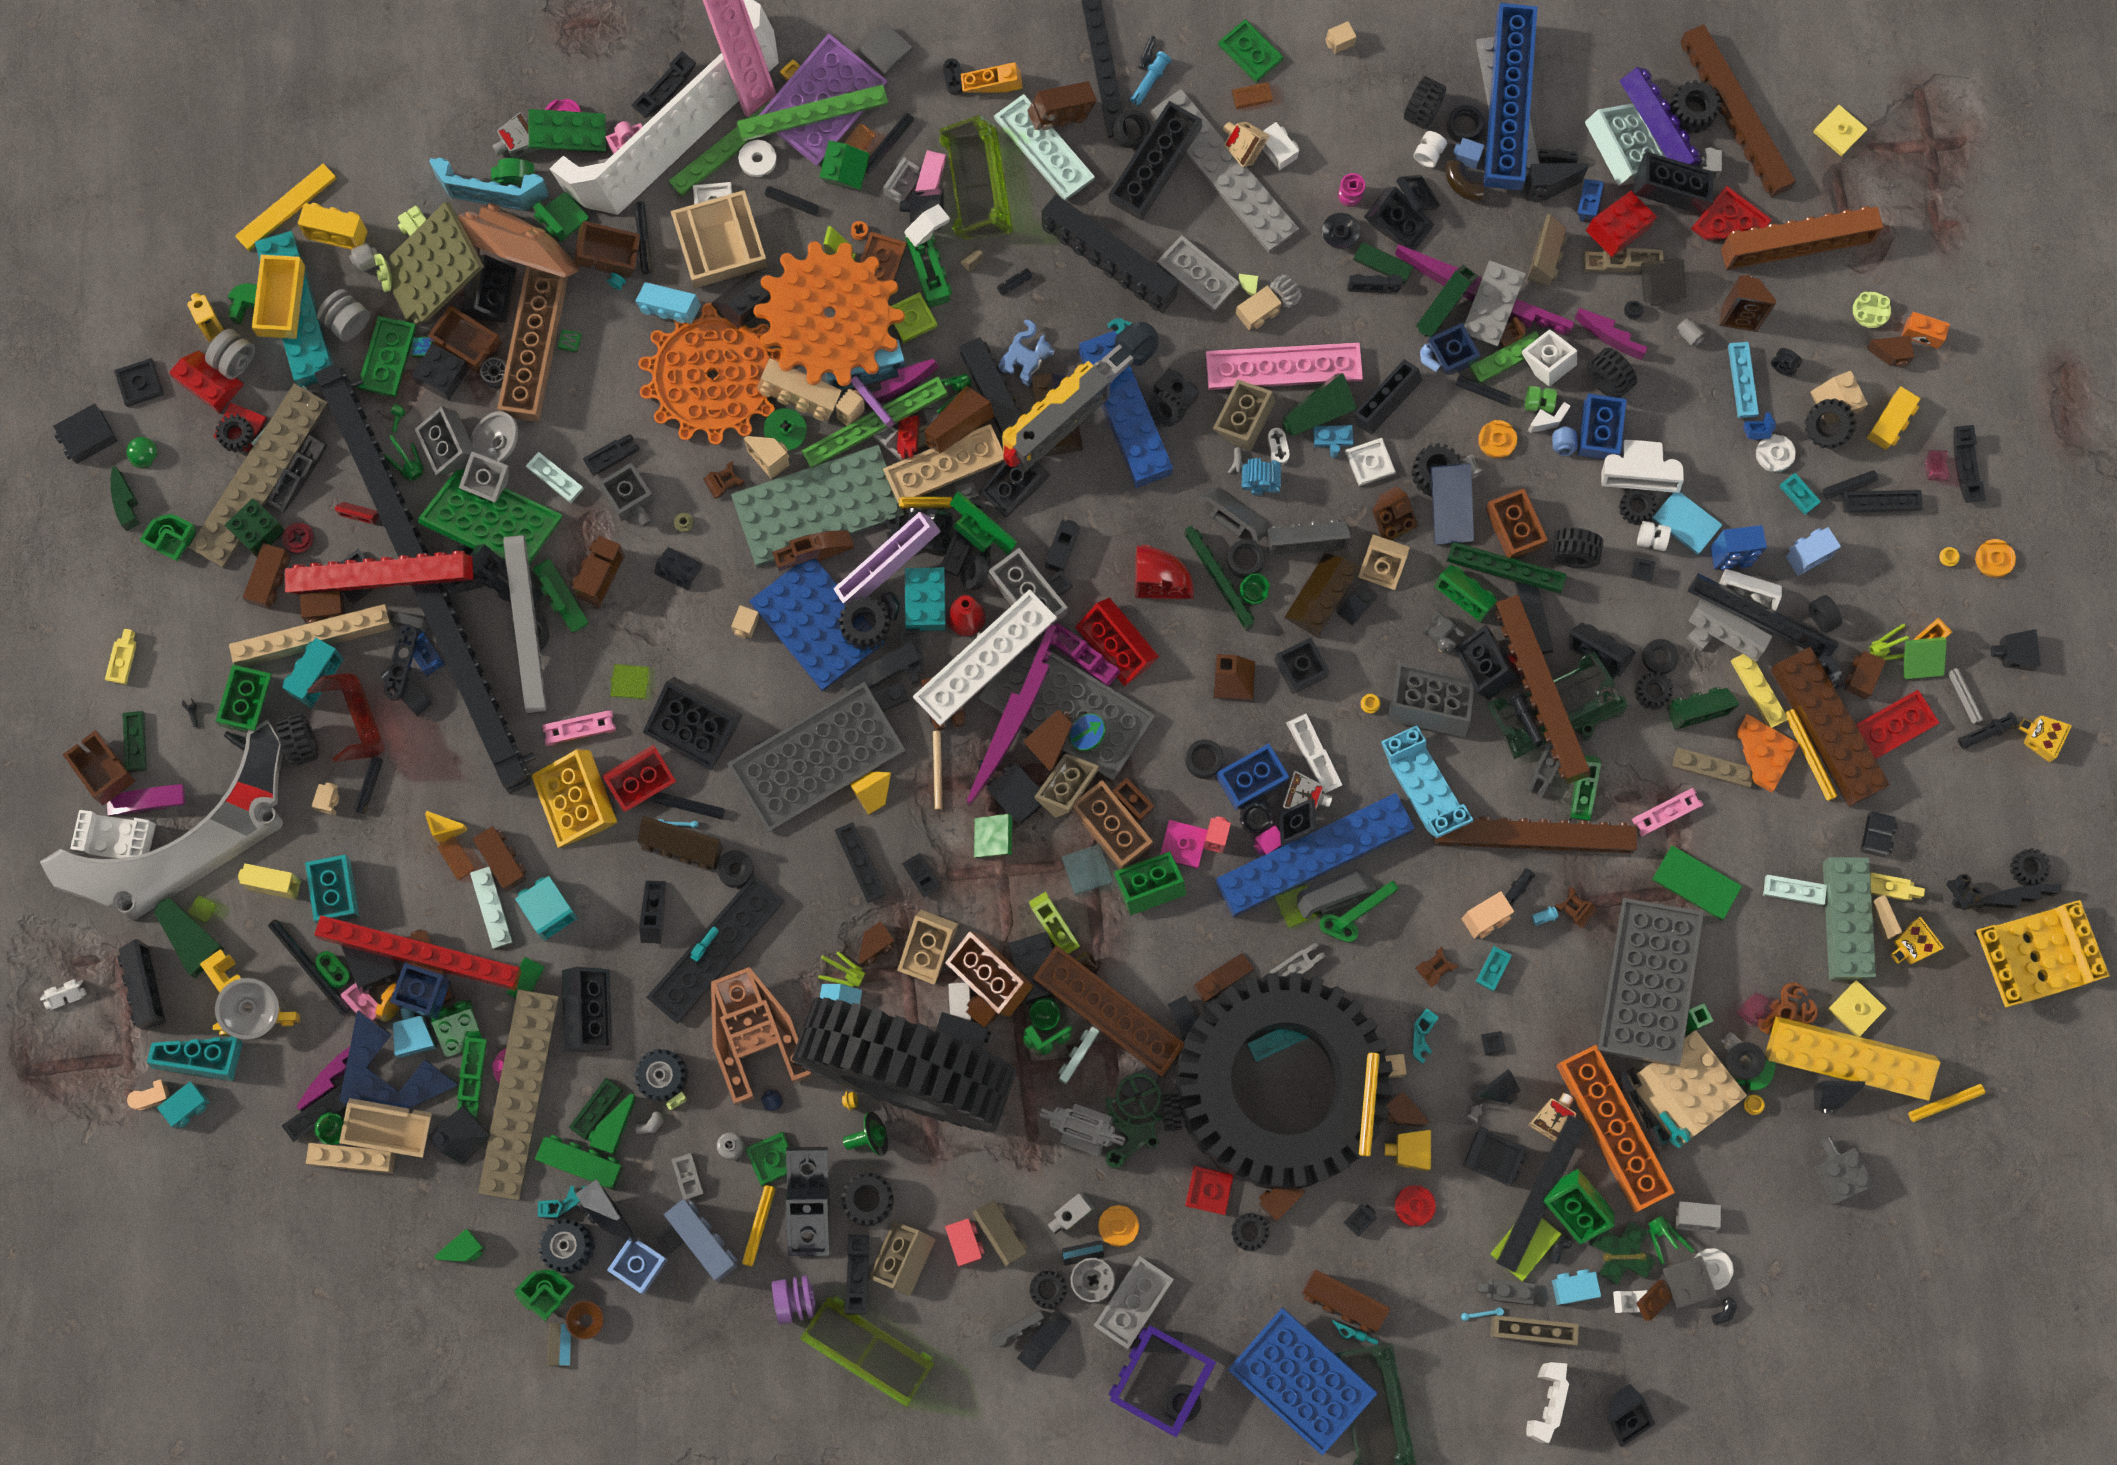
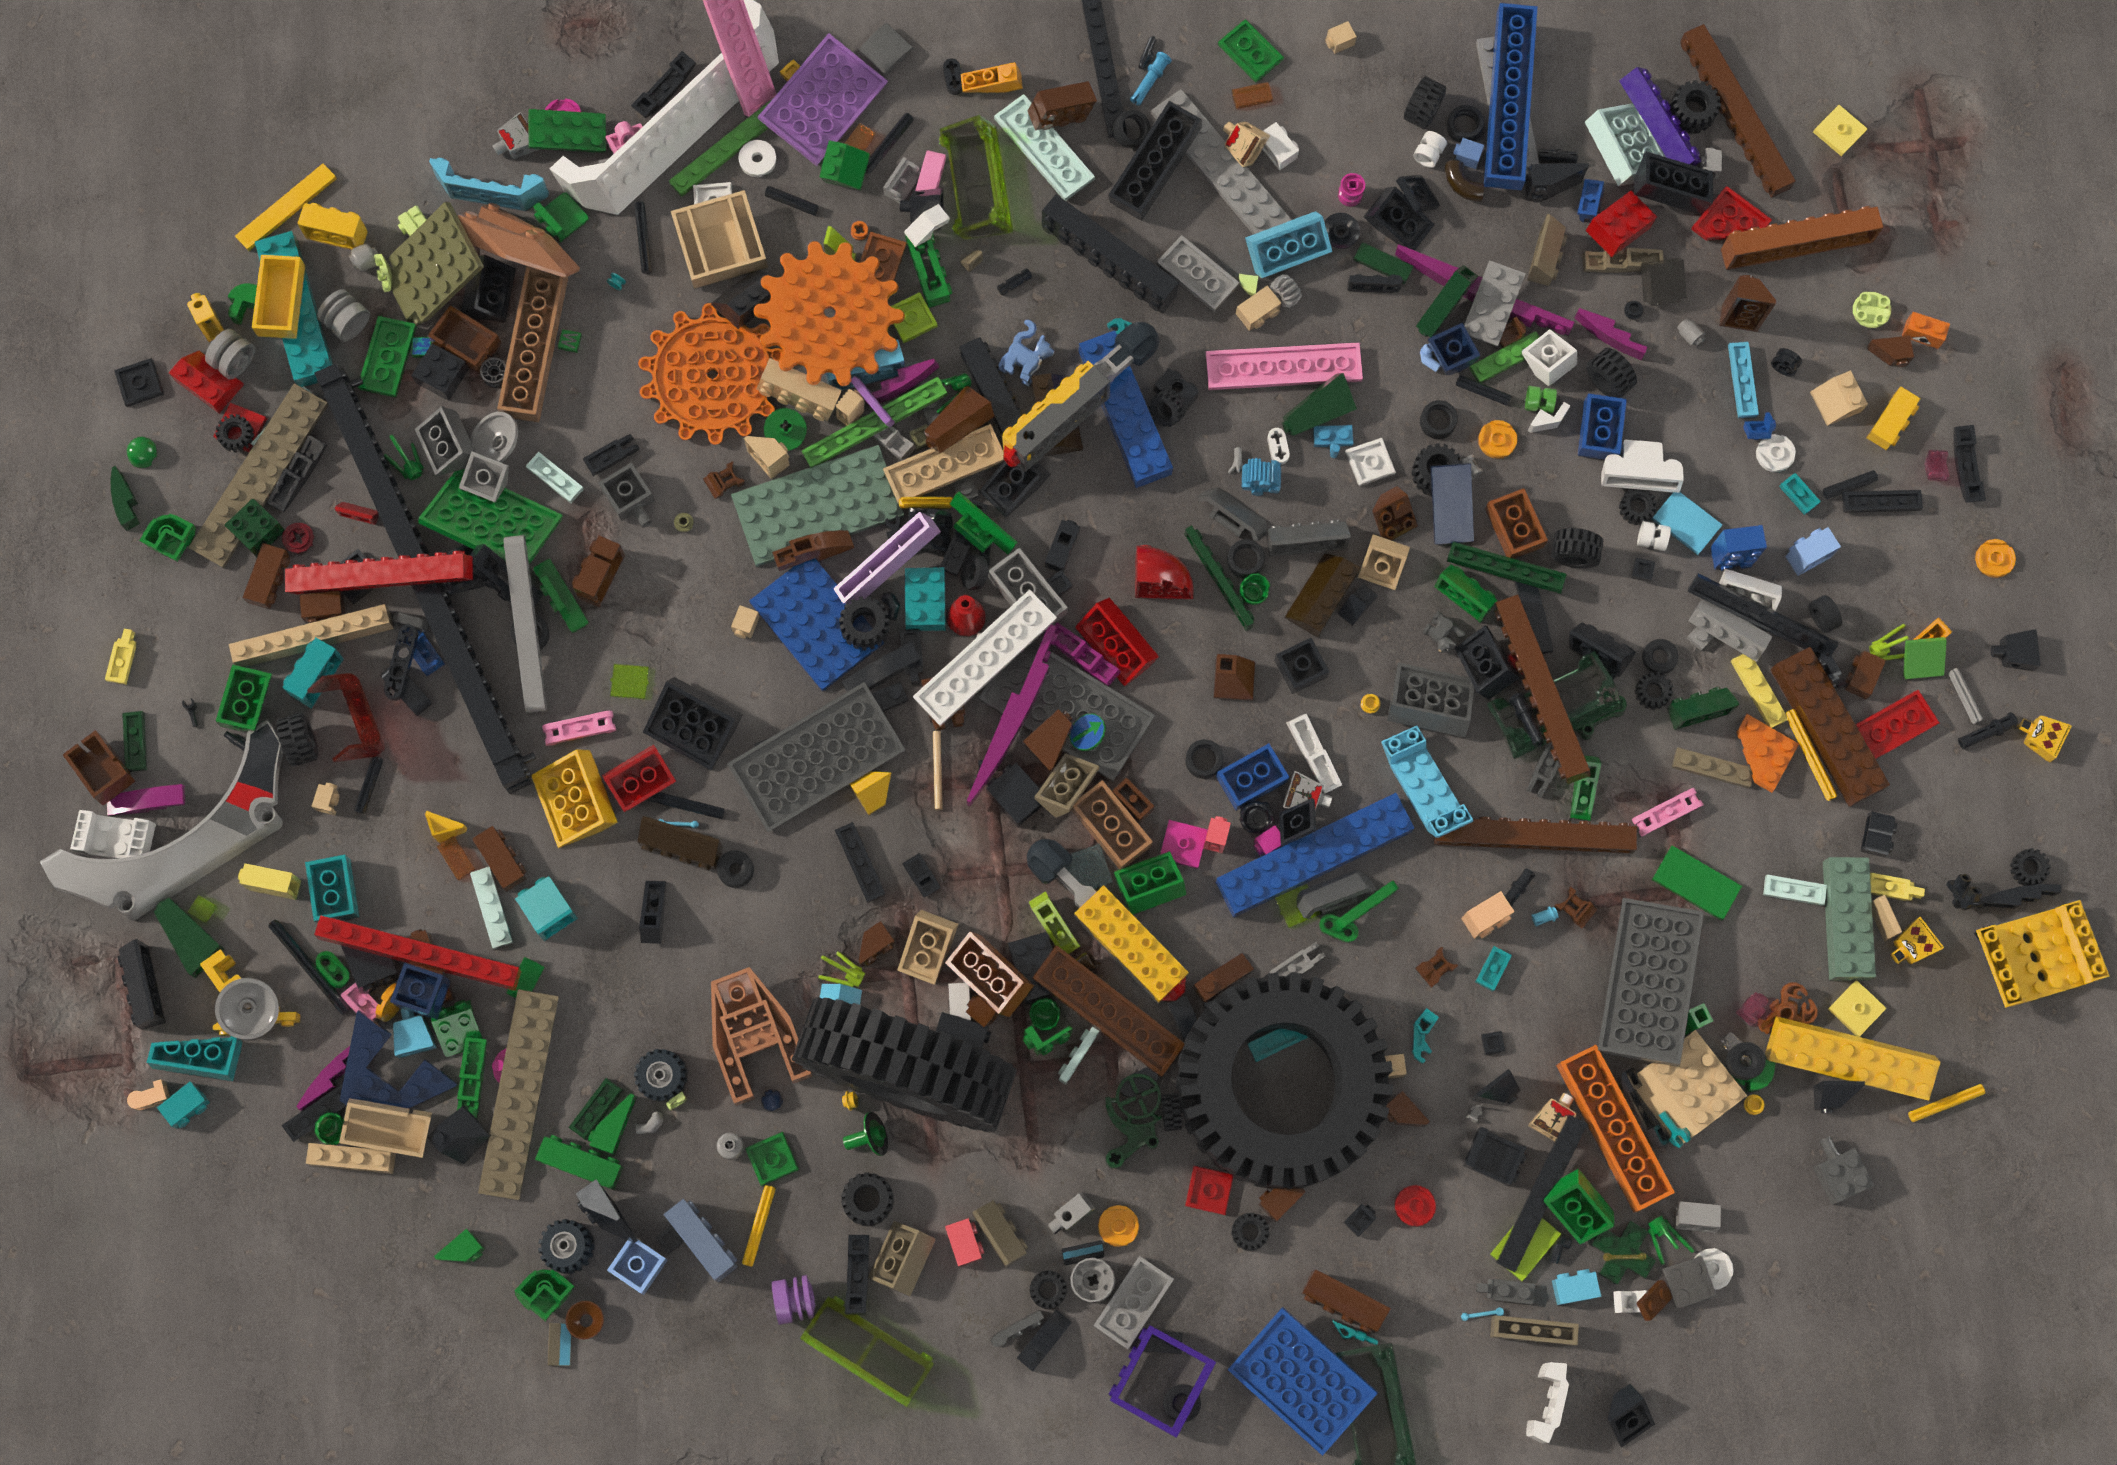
(71, 990): white hinge -> none
(84, 434): black brick -> none
(399, 412): green hand -> none
(511, 171): green brick -> none
(564, 1206): teal piece -> none
(586, 1009): black slope -> none
(606, 249): reddish brown piece -> none
(668, 303): medium azure brick -> none
(677, 568): black bracket -> none
(687, 1176): light grey slope -> none
(700, 948): teal bar -> none
(736, 926): black plate -> none
(807, 1201): black bracket -> none
(812, 112): bright green plate -> none
(908, 436): red hinge -> none
(993, 836): tile -> none
(1083, 1128): light grey piece -> none
(1112, 926): none -> yellow piece
(1244, 414): dark tan slope -> none
(1288, 244): none -> medium azure brick
(1369, 1104): yellow axle -> none
(1387, 397): black brick -> none
(1411, 1150): yellow torso -> none
(1438, 405): none -> black tyre
(1564, 441): medium blue head -> none
(1728, 1312): black arm -> none
(1818, 435): black tyre -> none
(1949, 556): yellow plate -> none

